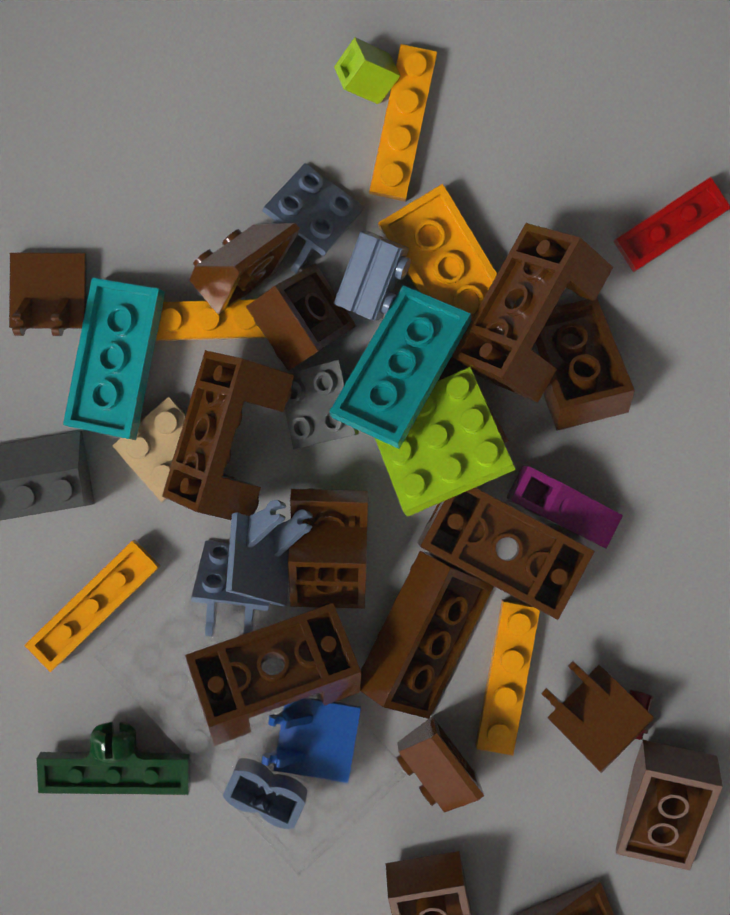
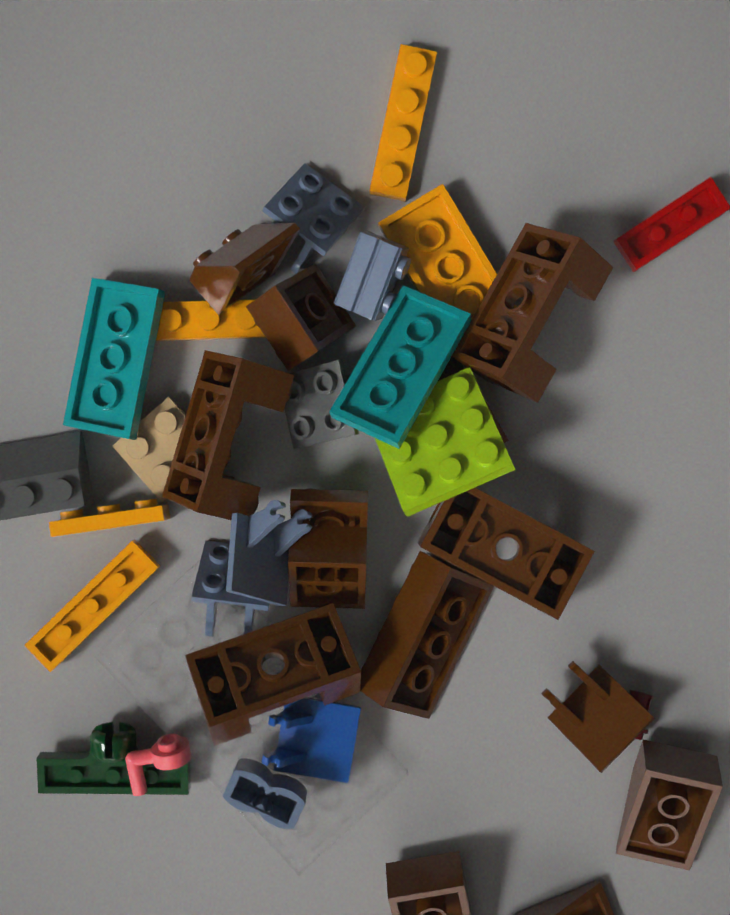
(47, 292): reddish brown plate -> none
(109, 517): none -> light orange plate
(166, 754): none -> coral plate
(366, 71): lime panel -> none
(439, 766): reddish brown slope -> none
(507, 678): light orange plate -> none
(564, 506): magenta slope -> none
(590, 371): reddish brown slope -> none

